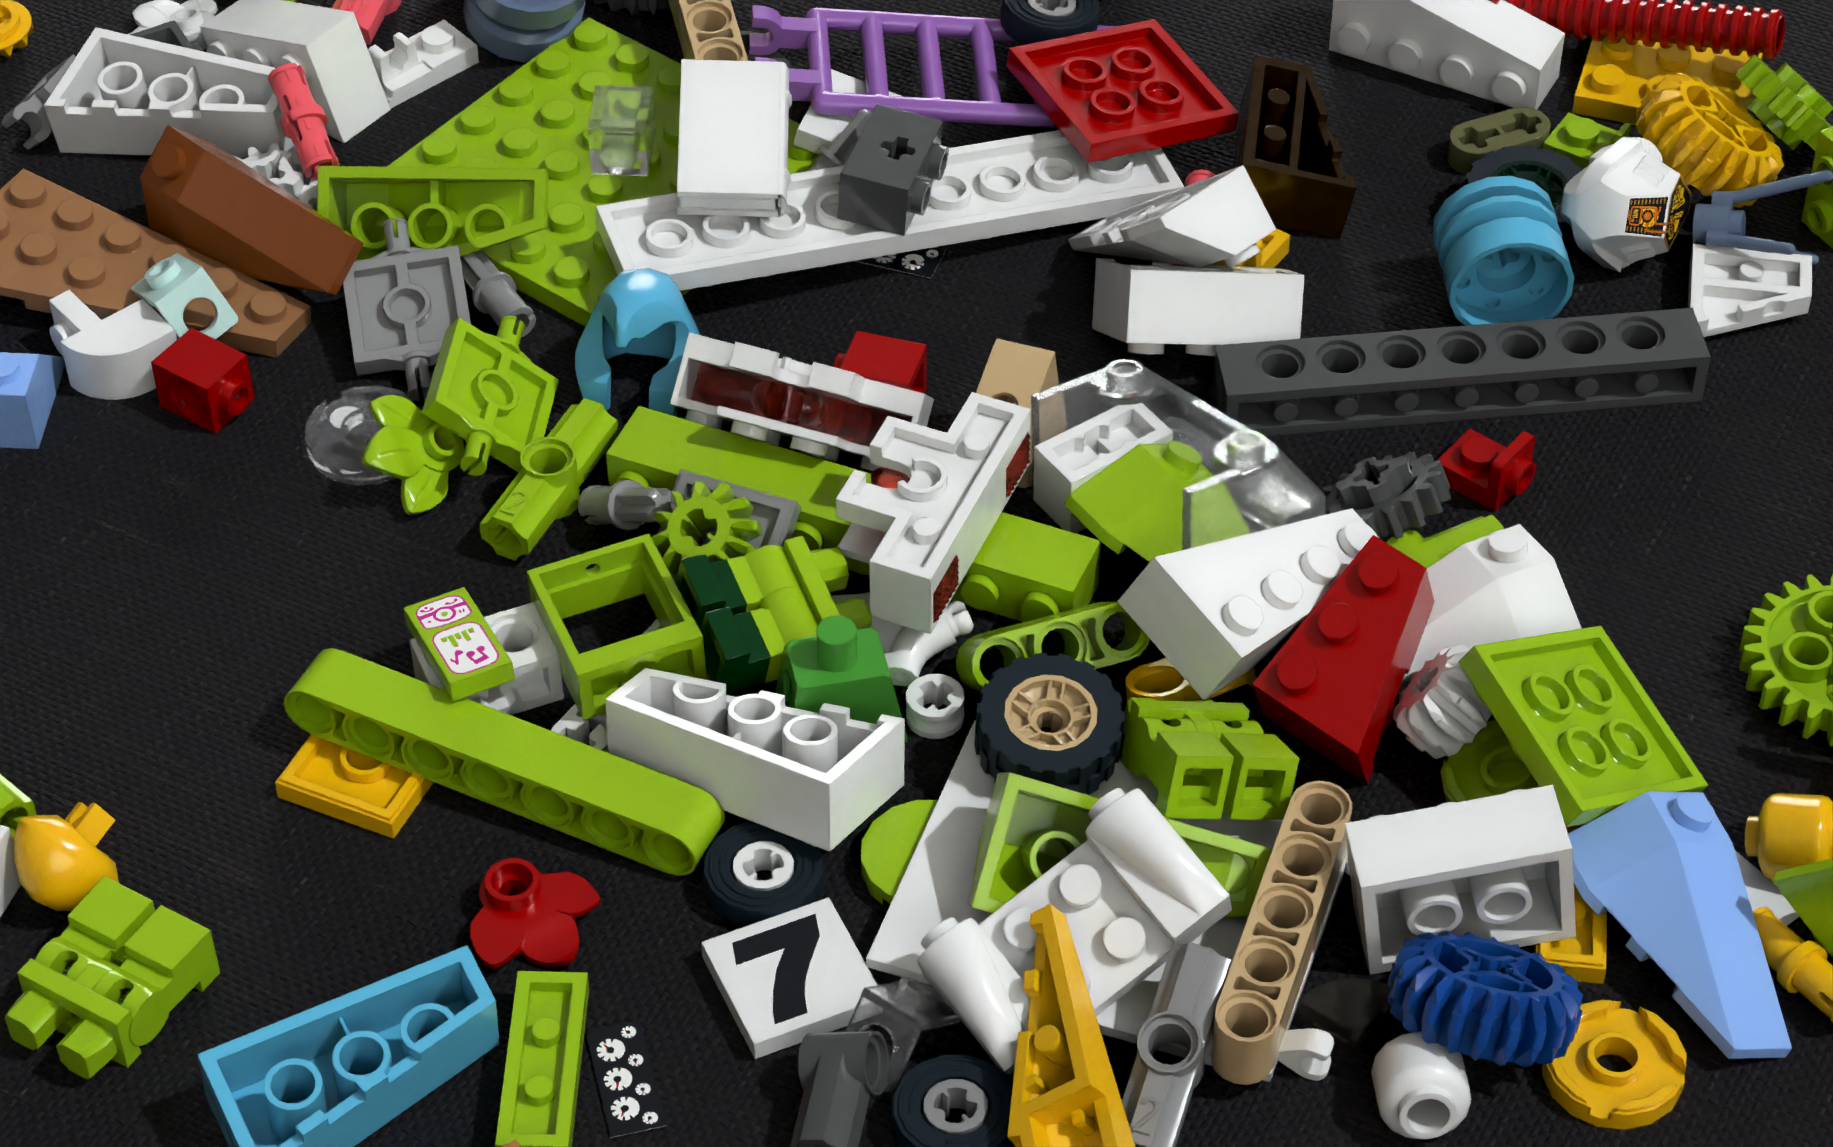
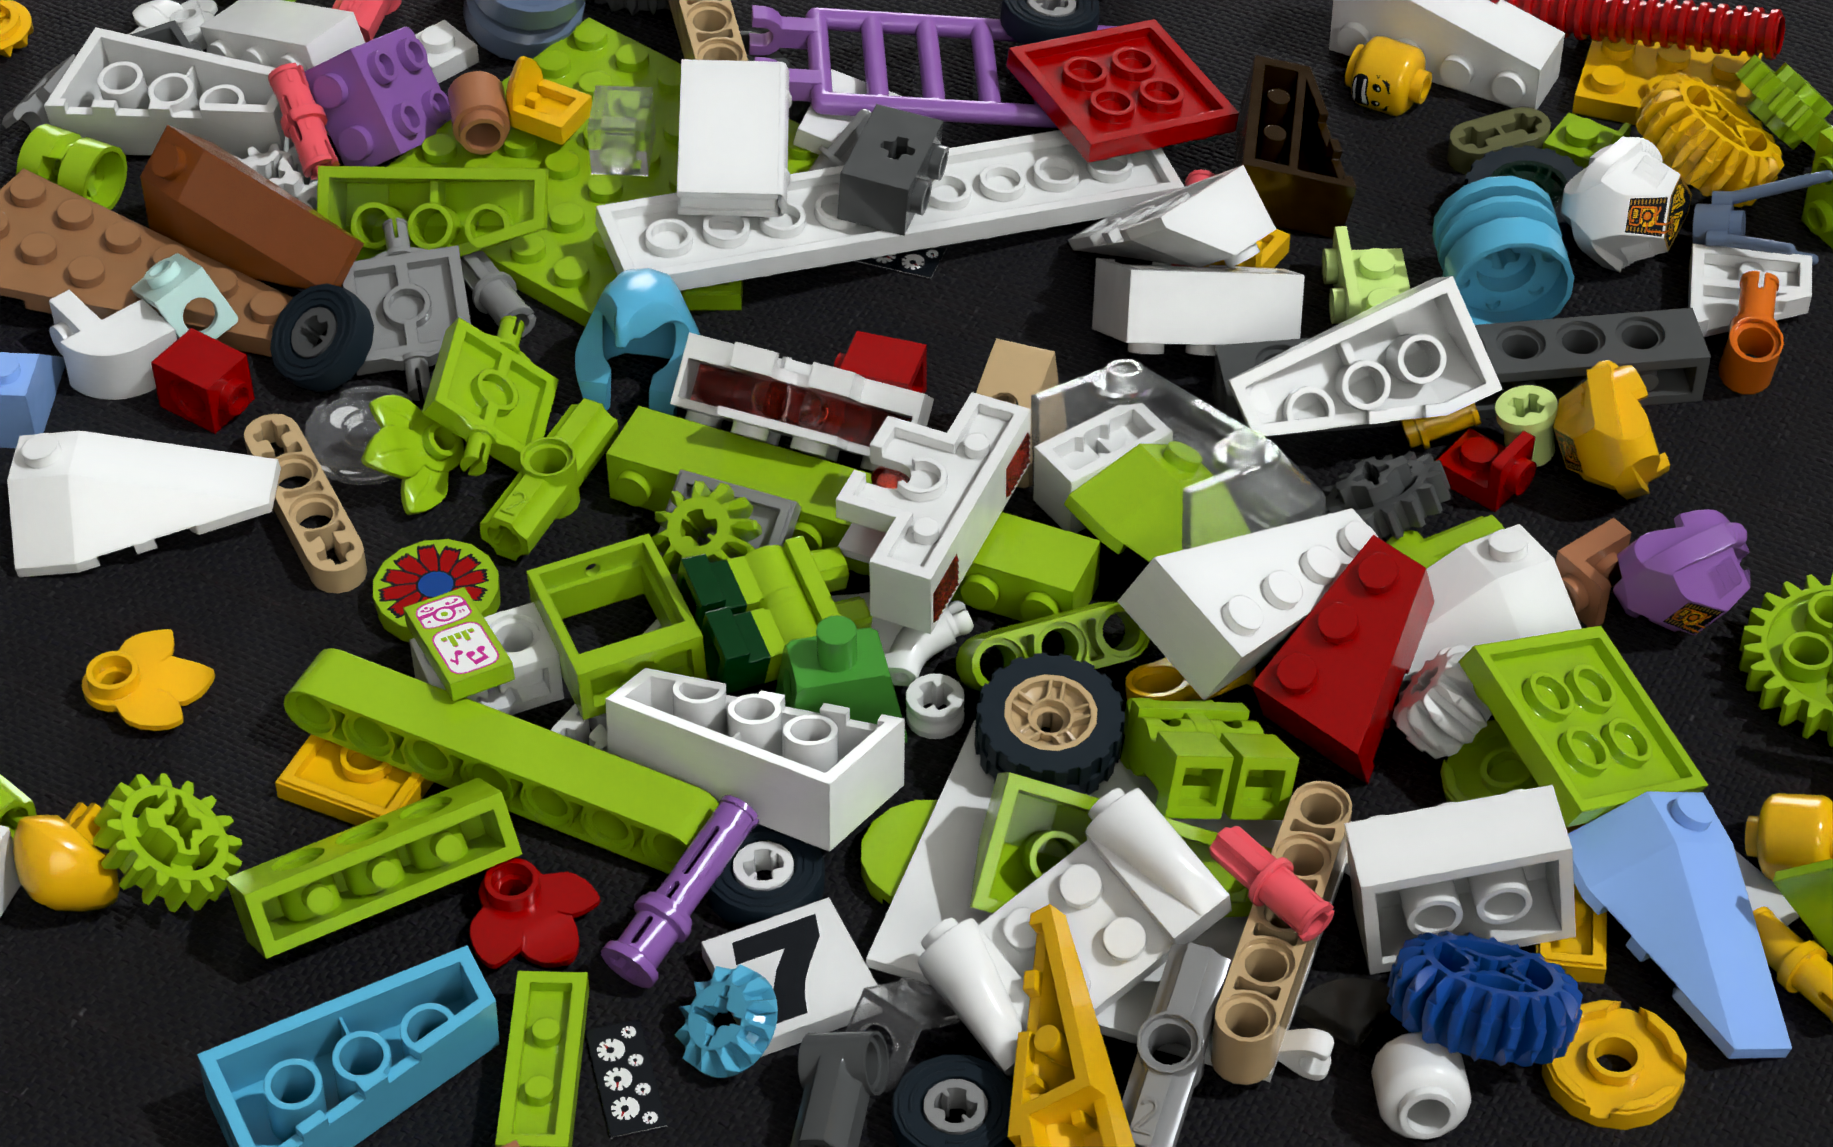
(75, 163): none -> lime wheel
(104, 493): none -> white wedge
(110, 978): lime hips -> none
(146, 681): none -> yellow plate
(167, 842): none -> lime gear
(306, 501): none -> tan beam
(341, 350): none -> black bush
(373, 867): none -> lime brick
(379, 98): none -> medium lavender bracket
(430, 571): none -> tile
(479, 112): none -> nougat brick
(543, 105): none -> yellow plate
(623, 504): light grey axle -> none
(665, 914): none -> medium lavender pin
(716, 297): none -> lime tile
(731, 1048): none -> medium azure gear
(1272, 882): none -> coral axle
(1360, 276): none -> yellowish green bracket
(1381, 366): none -> white wedge
(1388, 75): none -> yellow head
(1423, 430): none -> yellow pin
(1529, 410): none -> yellowish green bush
(1592, 568): none -> nougat bracket
(1608, 432): none -> yellow helmet
(1685, 572): none -> medium lavender helmet
(1753, 333): none -> orange pin

